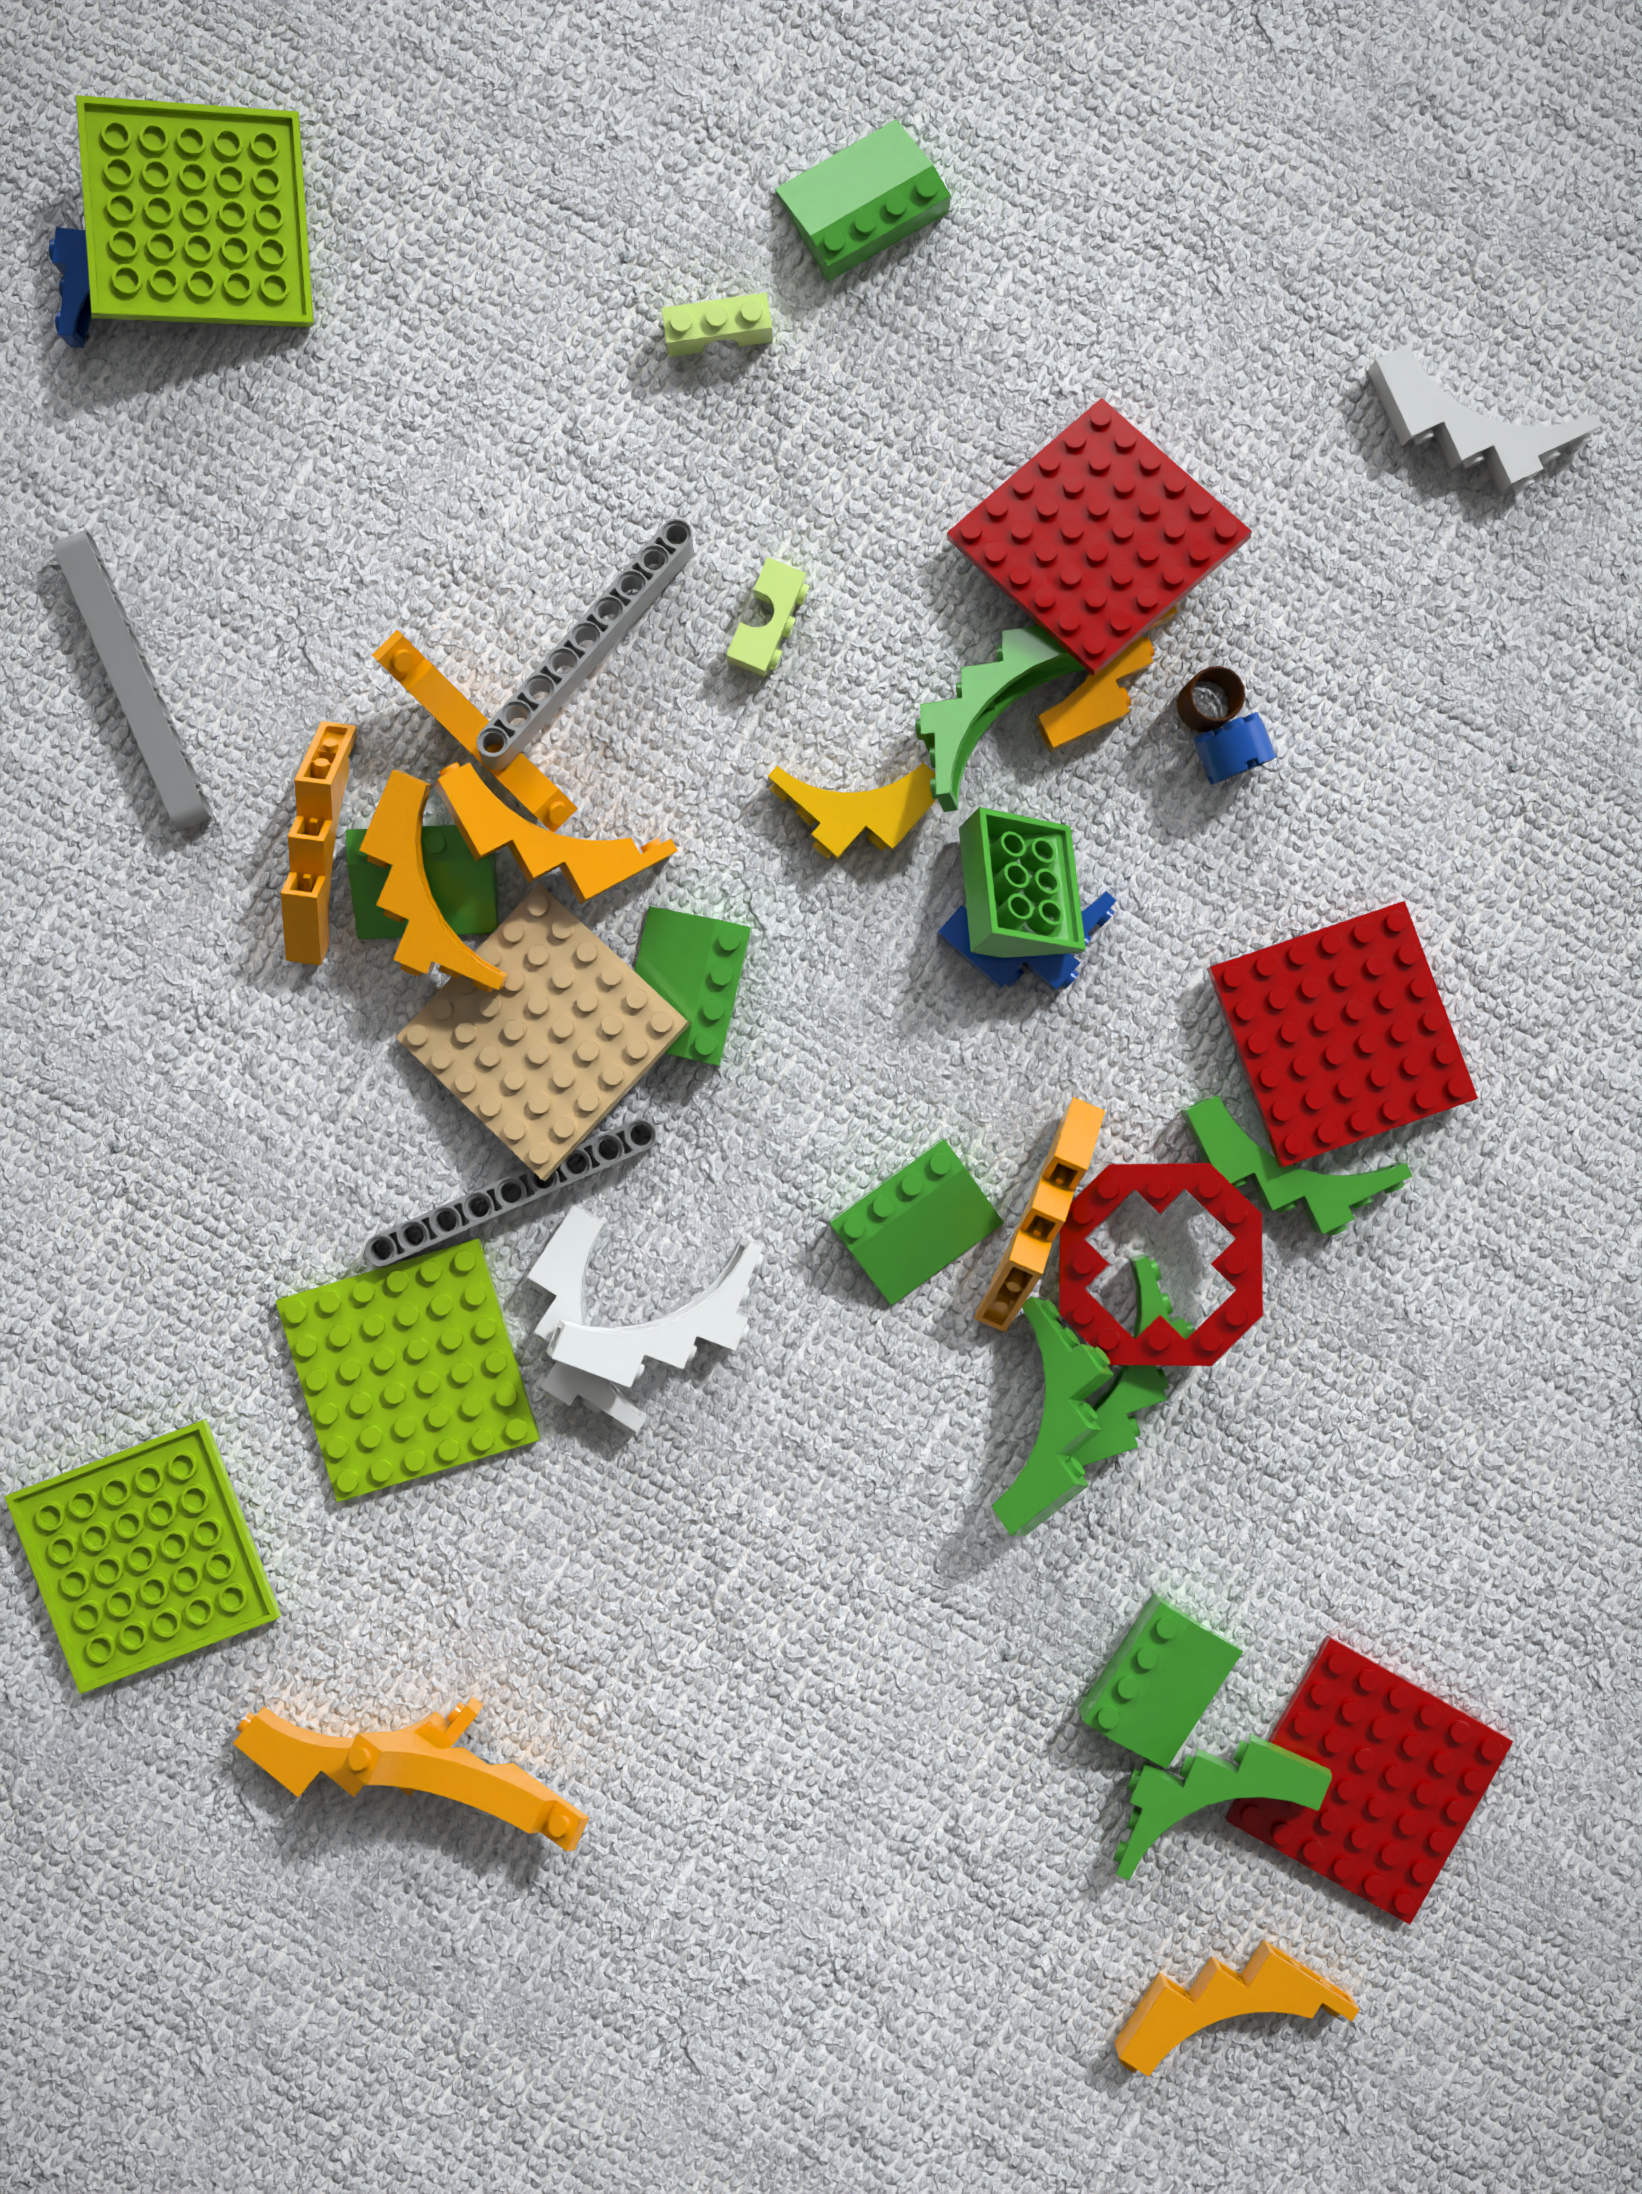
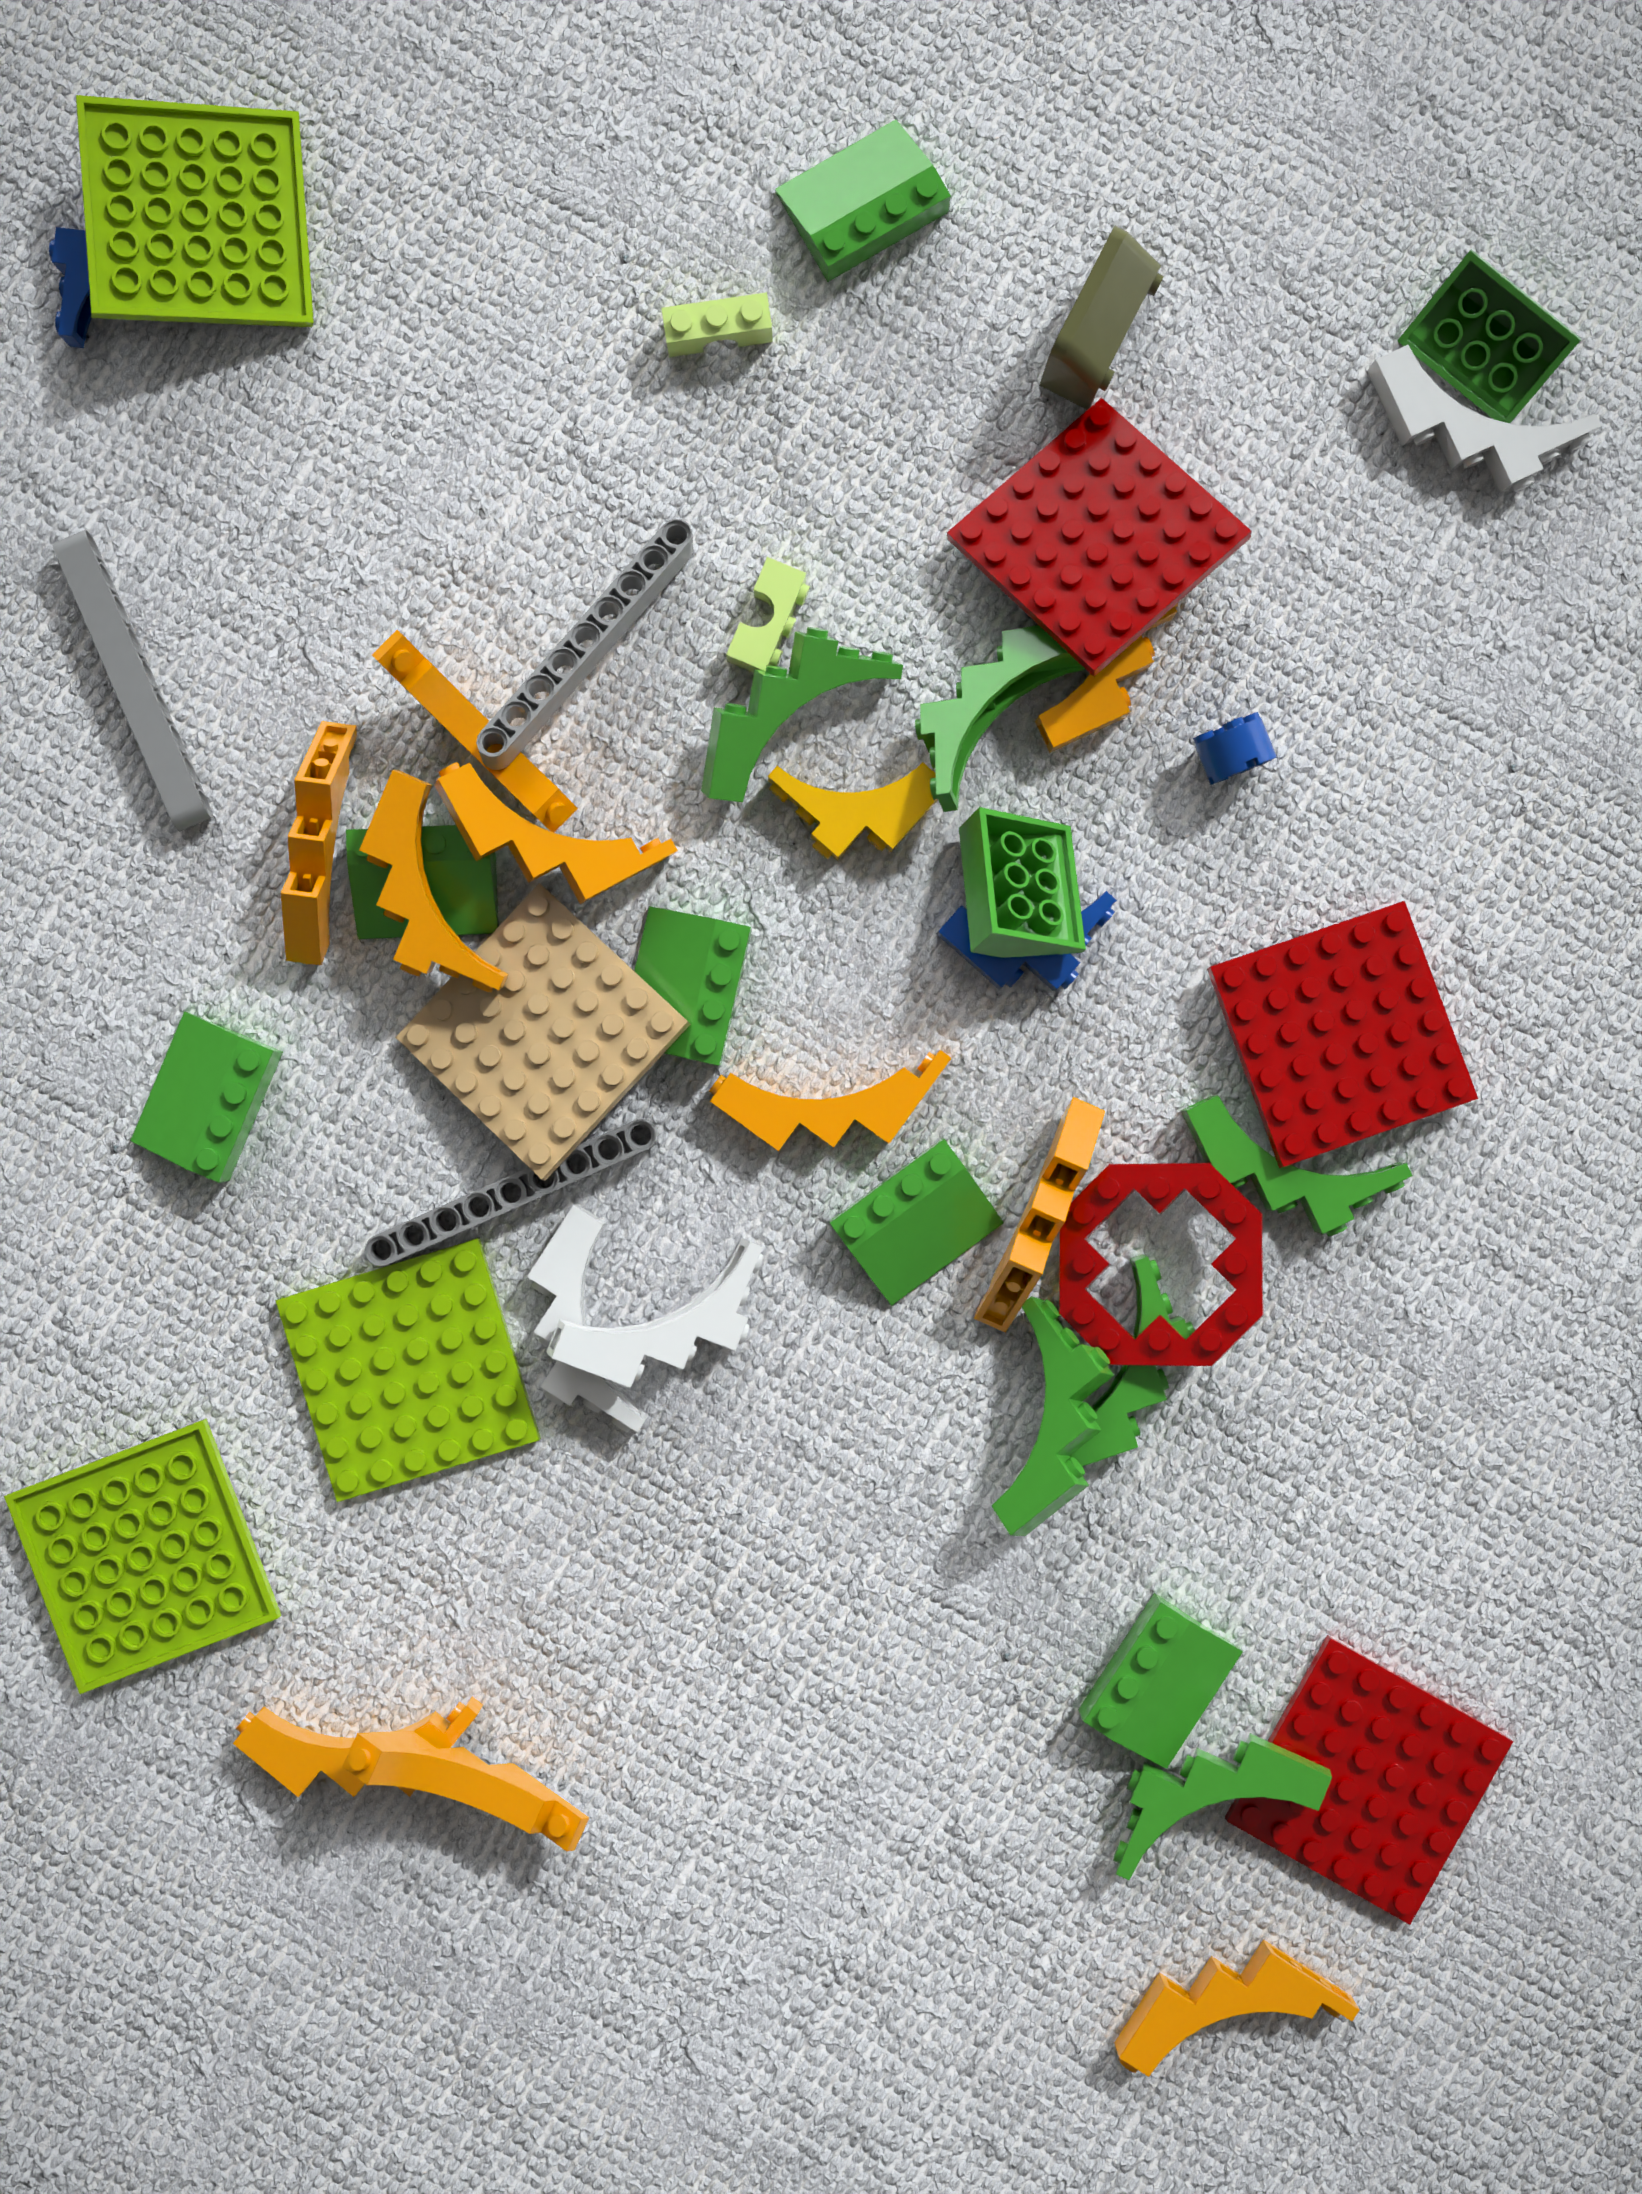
(206, 1097): none -> bright green slope
(814, 668): none -> bright green arch
(878, 1108): none -> light orange arch
(1100, 319): none -> olive windscreen
(1228, 681): reddish brown piece -> none
(1489, 338): none -> bright green slope

